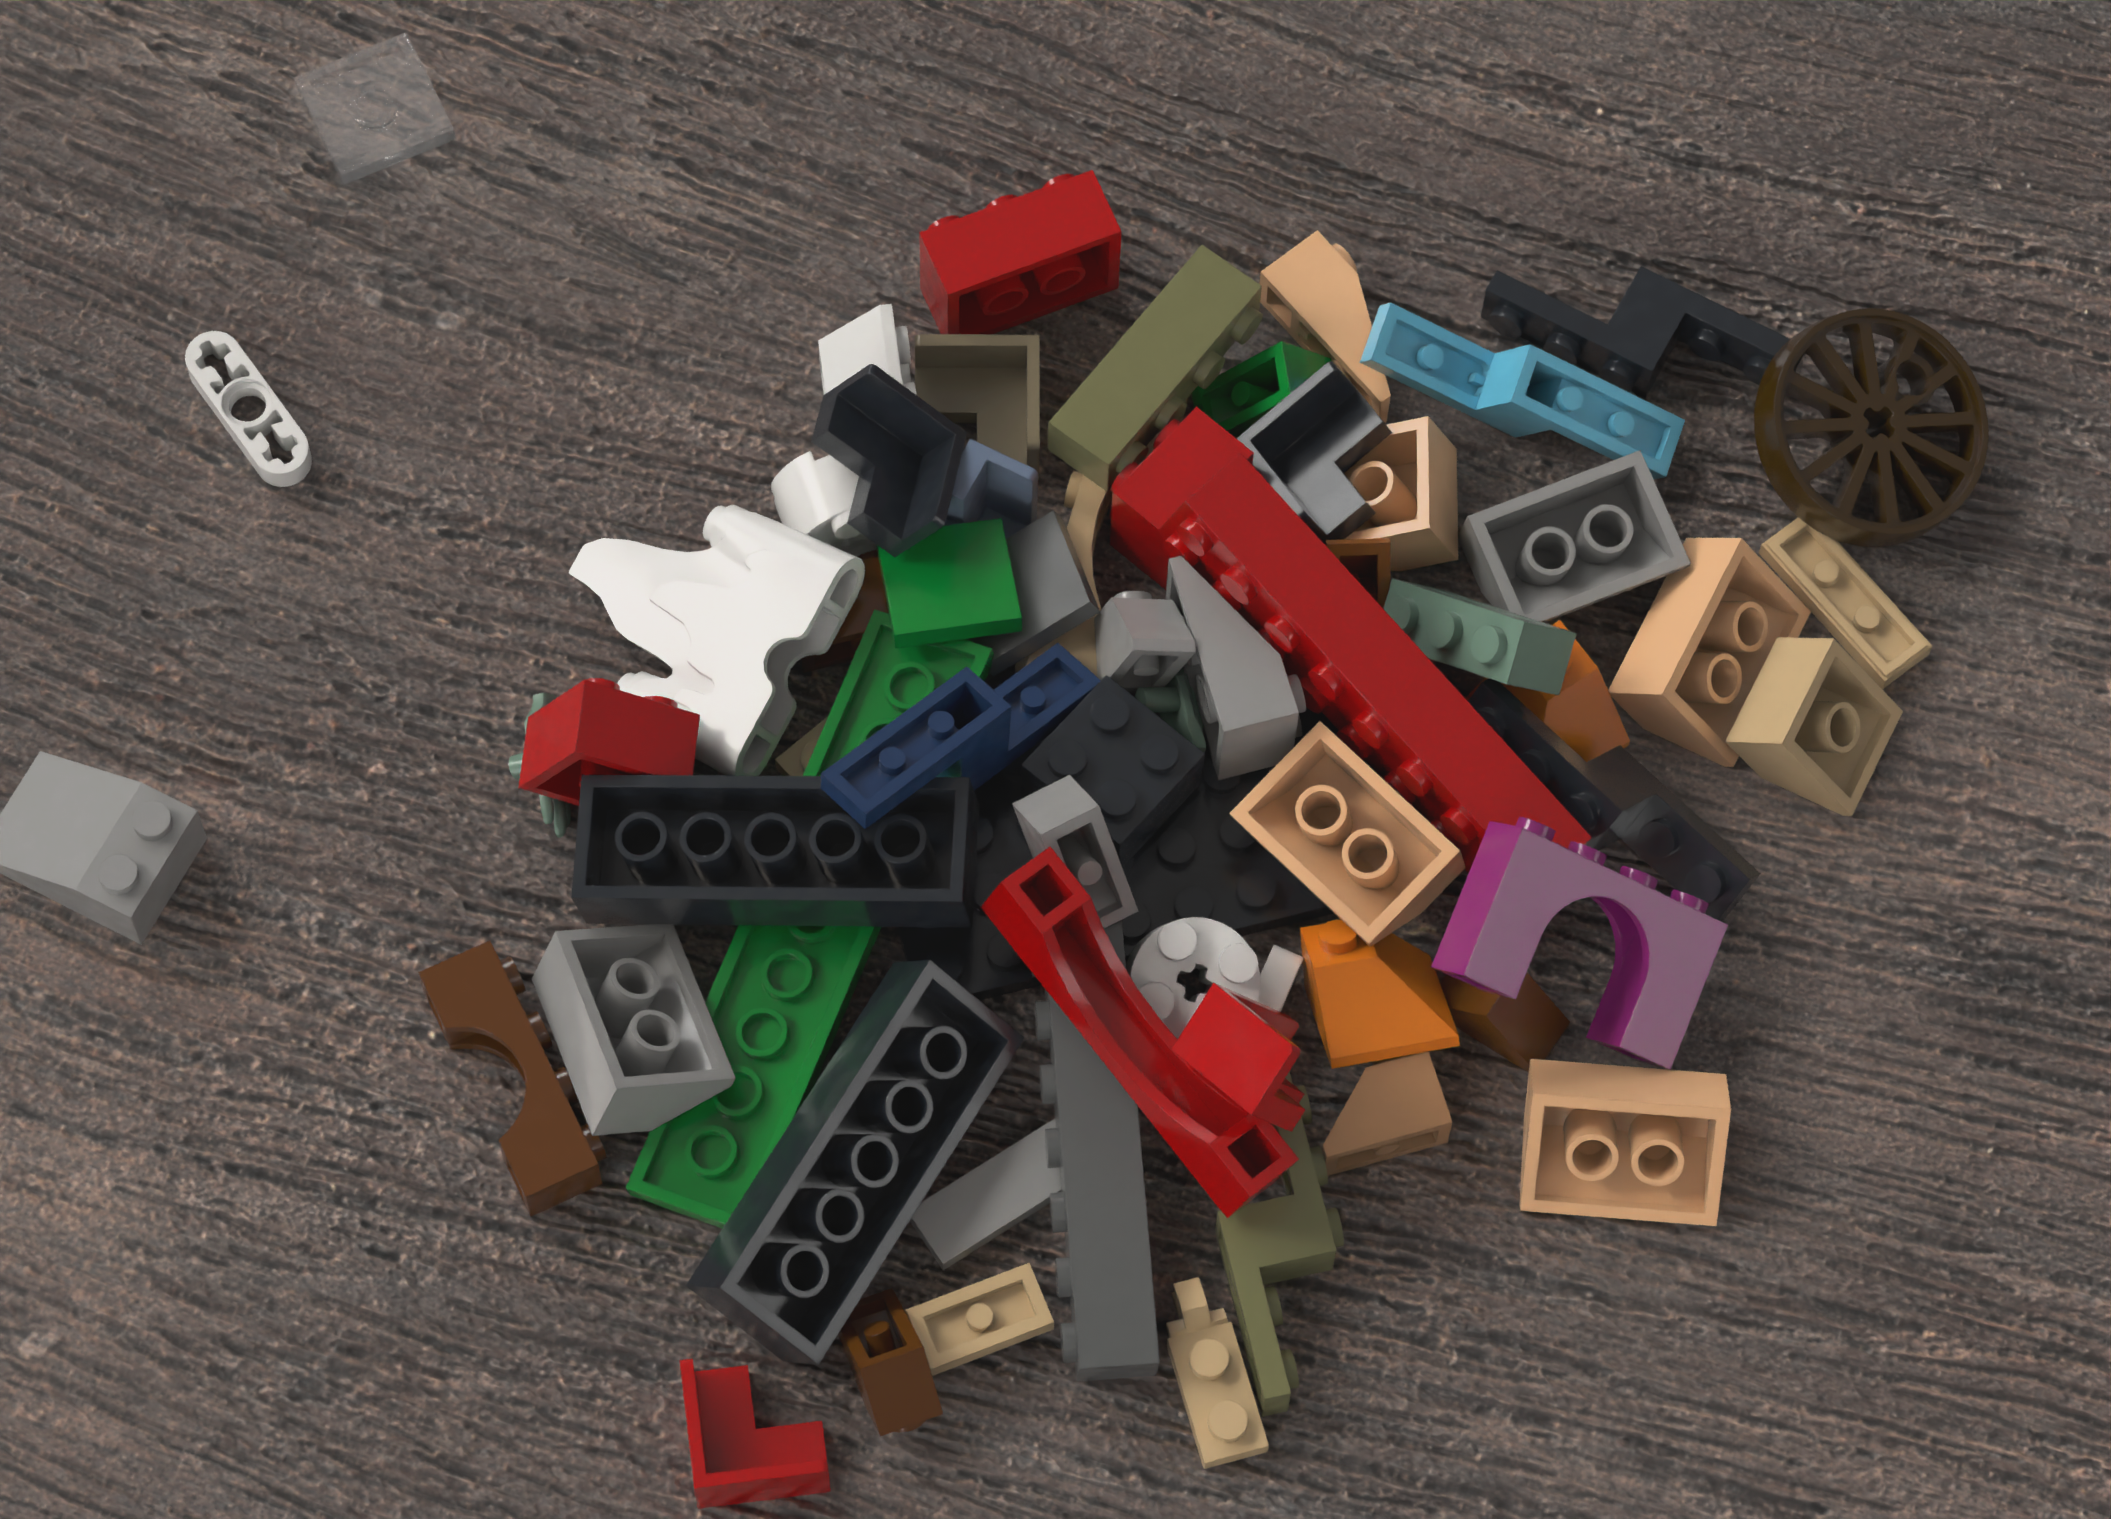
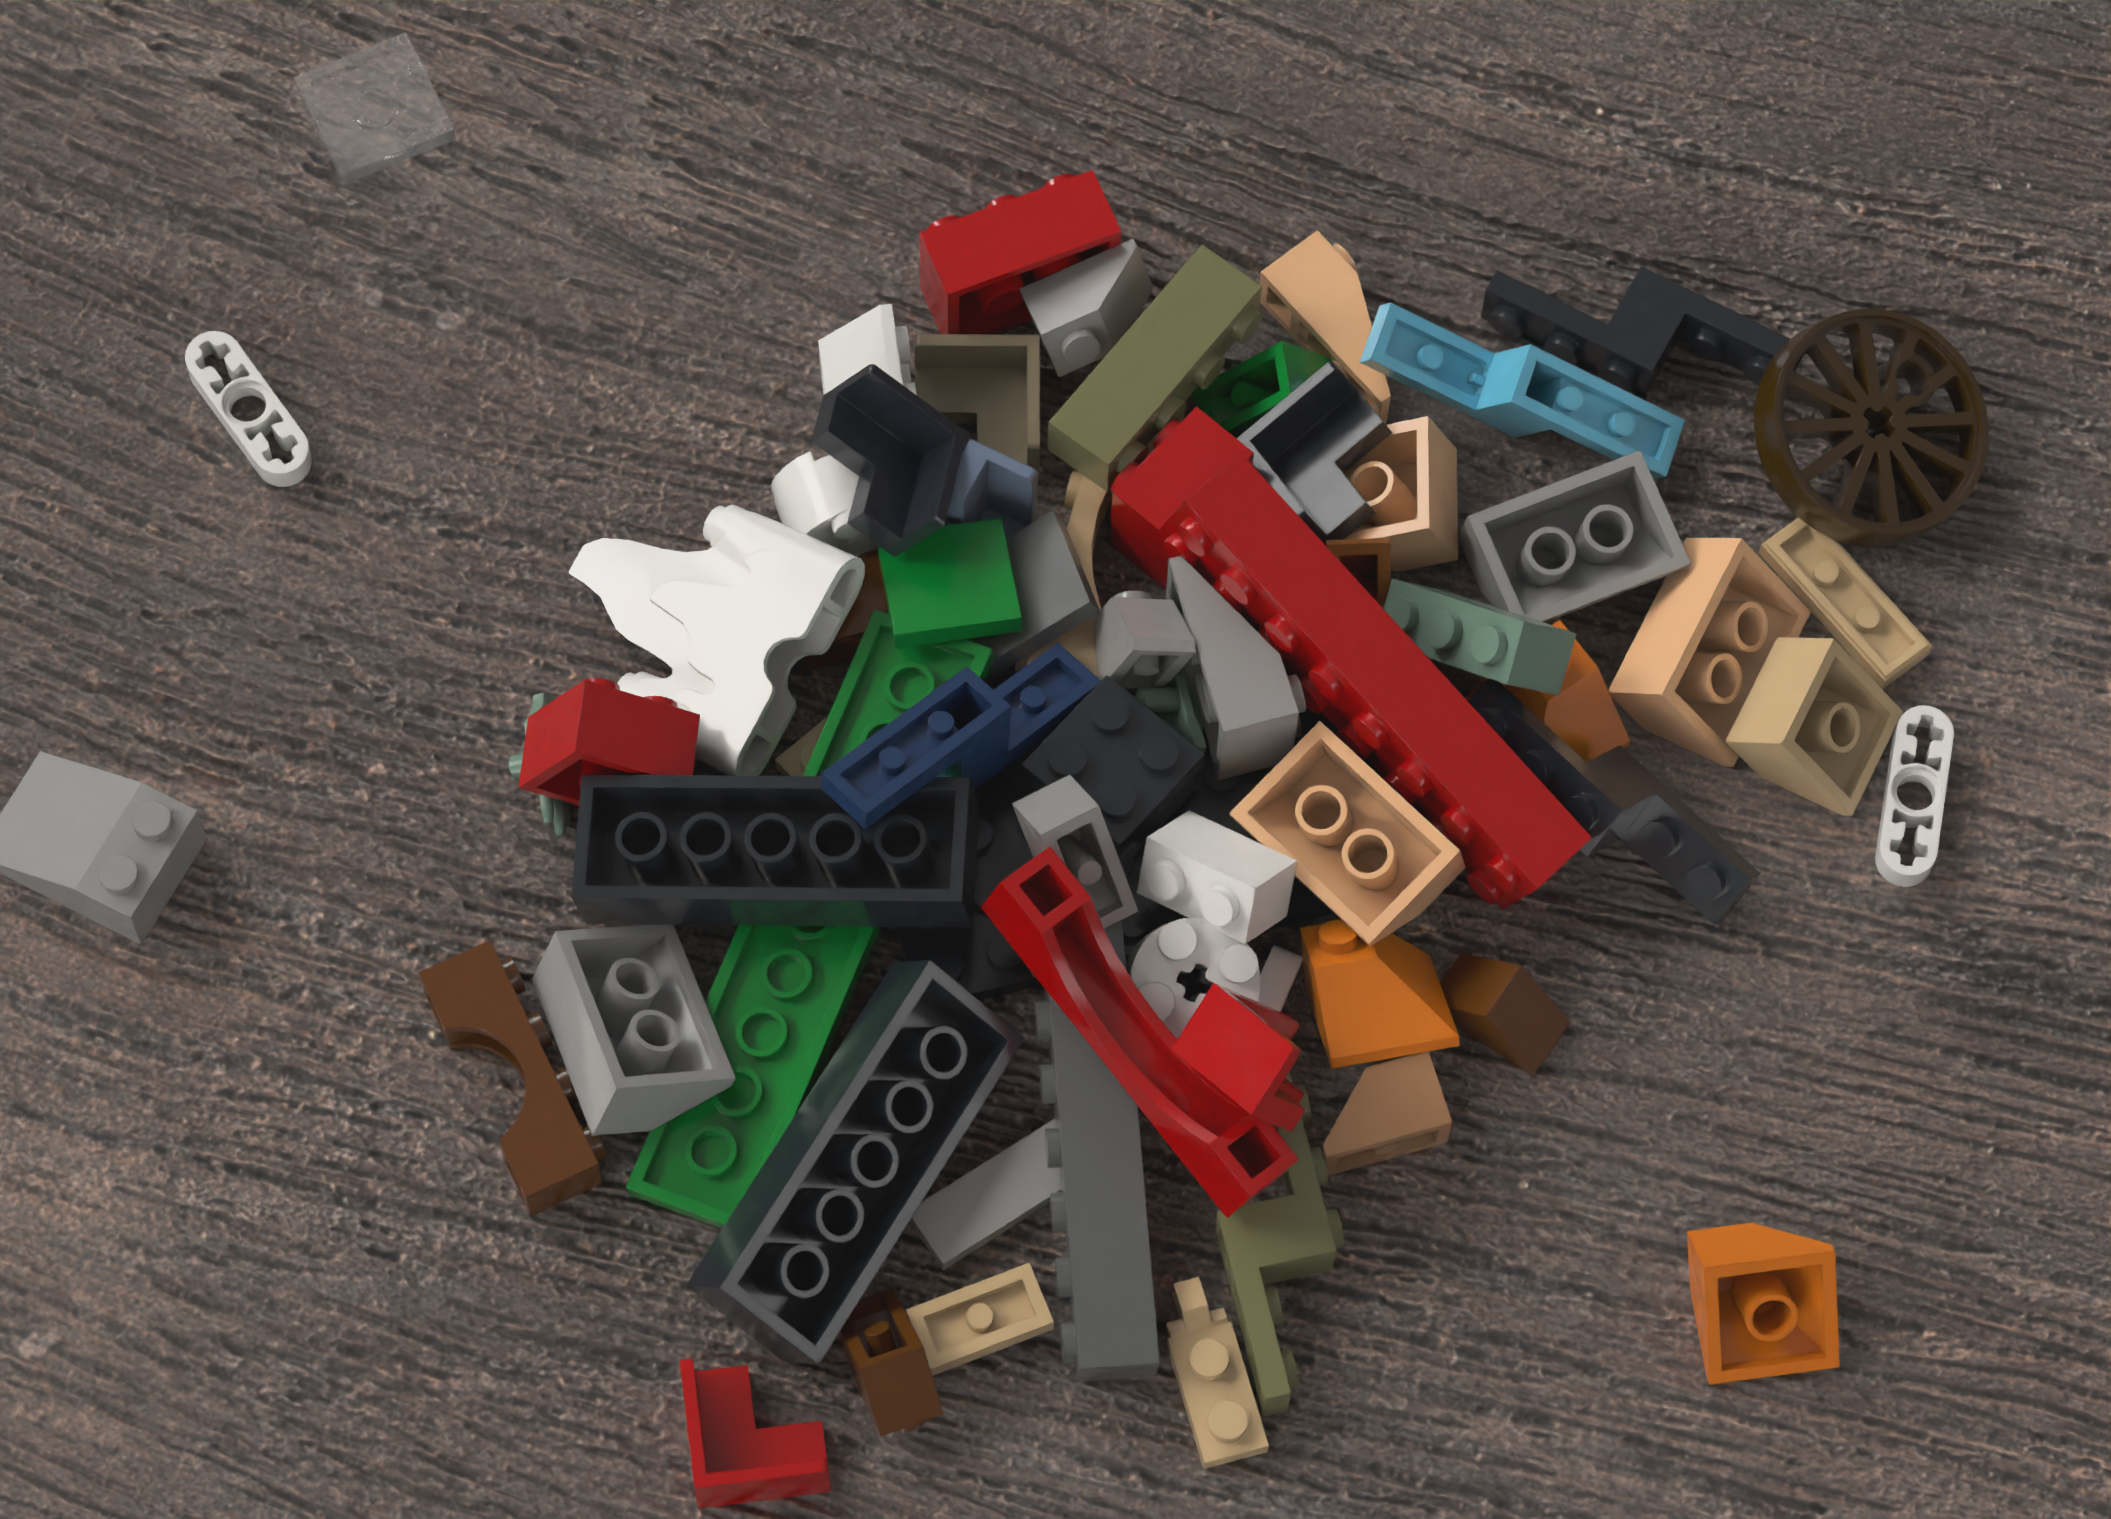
(1088, 306): none -> light grey slope
(1217, 876): none -> white brick
(1624, 1142): light nougat slope -> none
(1660, 940): arch -> none
(1762, 1302): none -> orange slope
(1937, 757): none -> white beam

